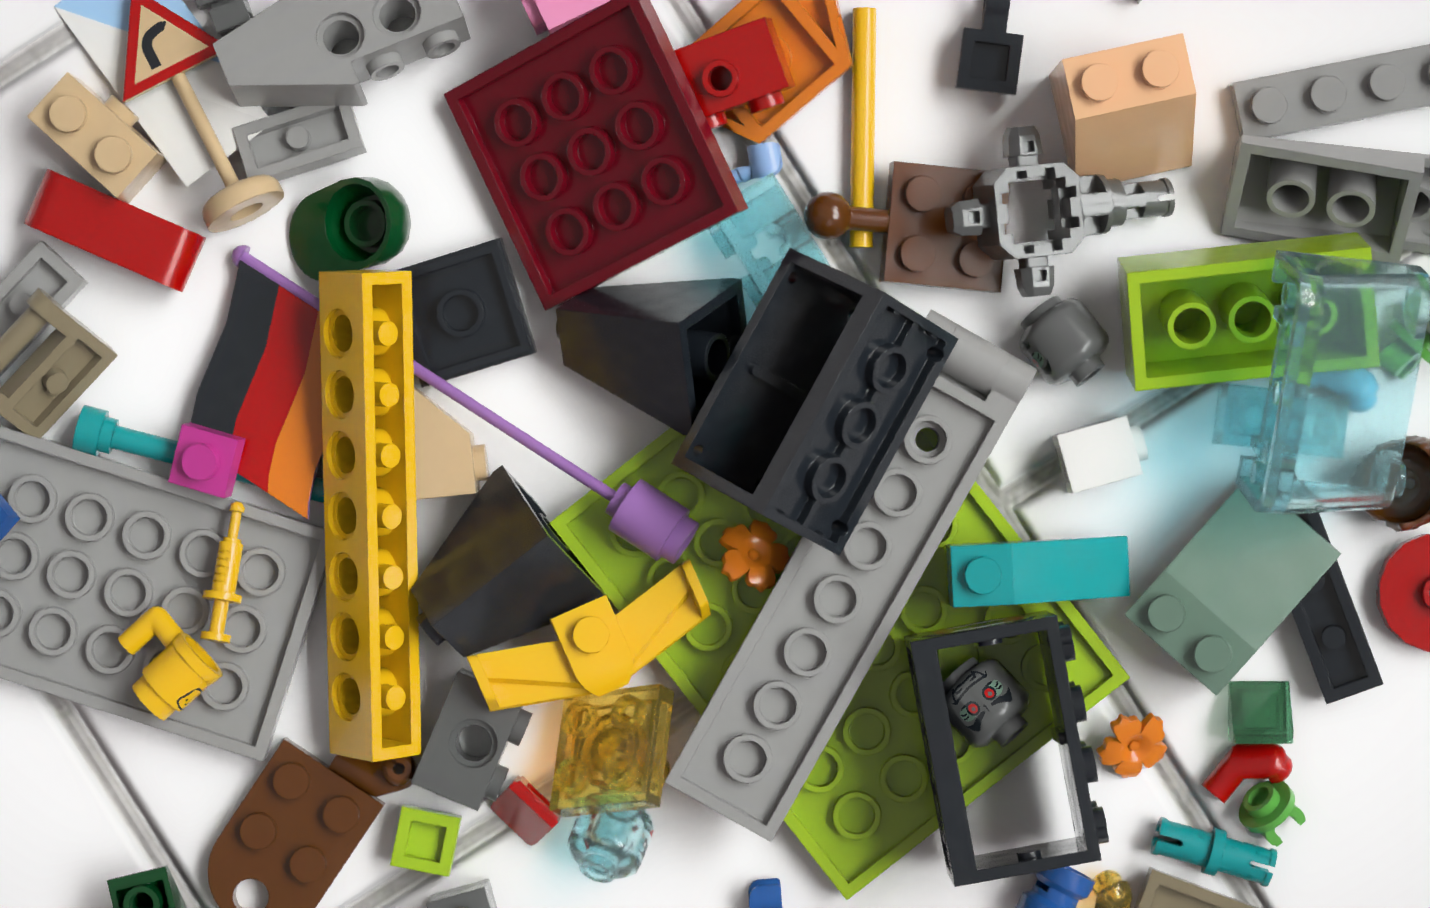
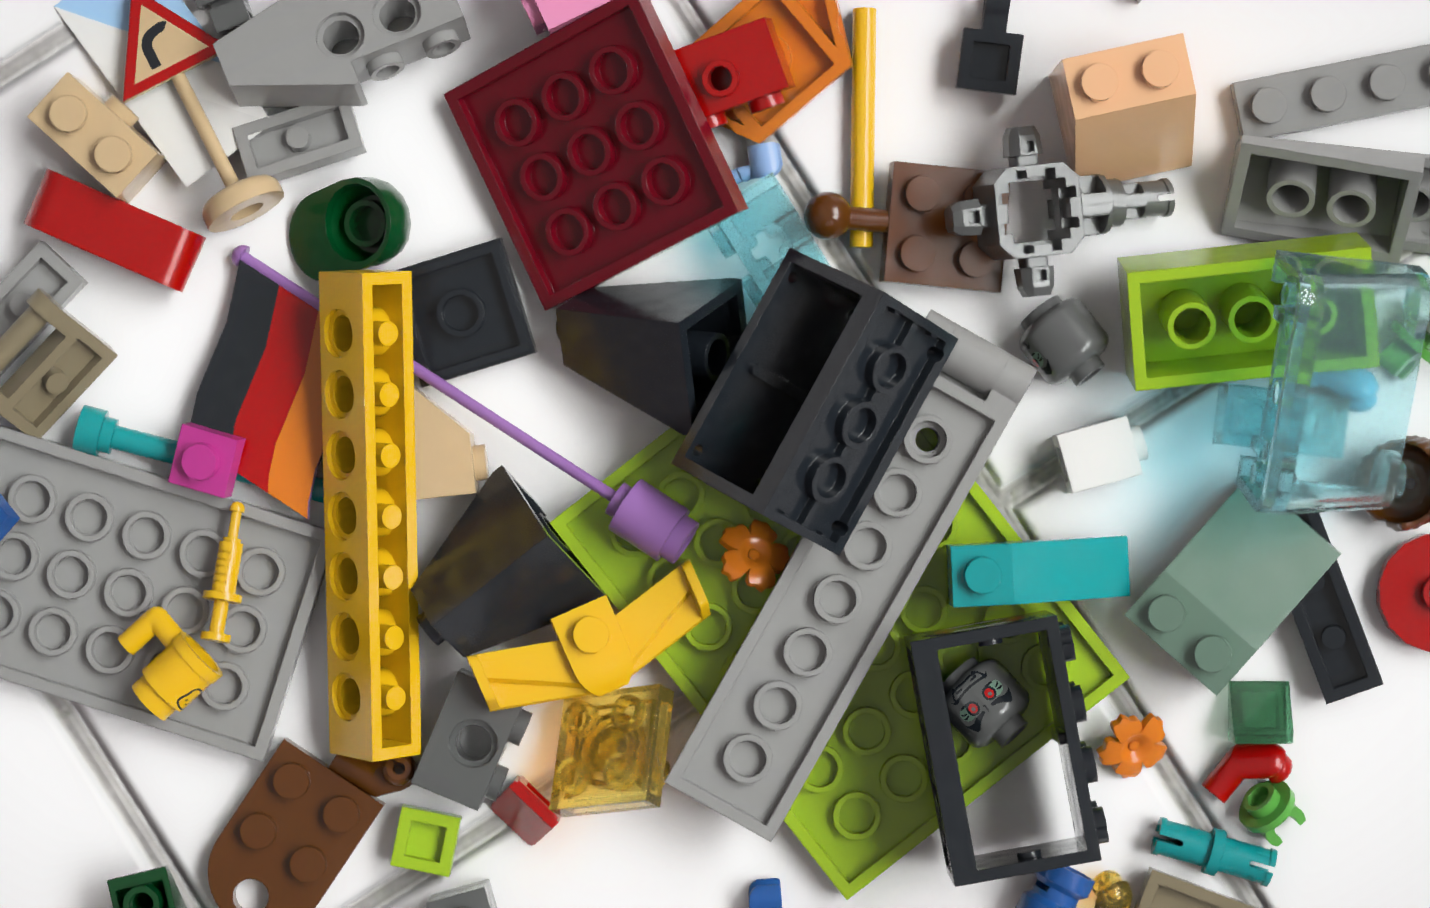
(610, 843): clear light blue head -> none

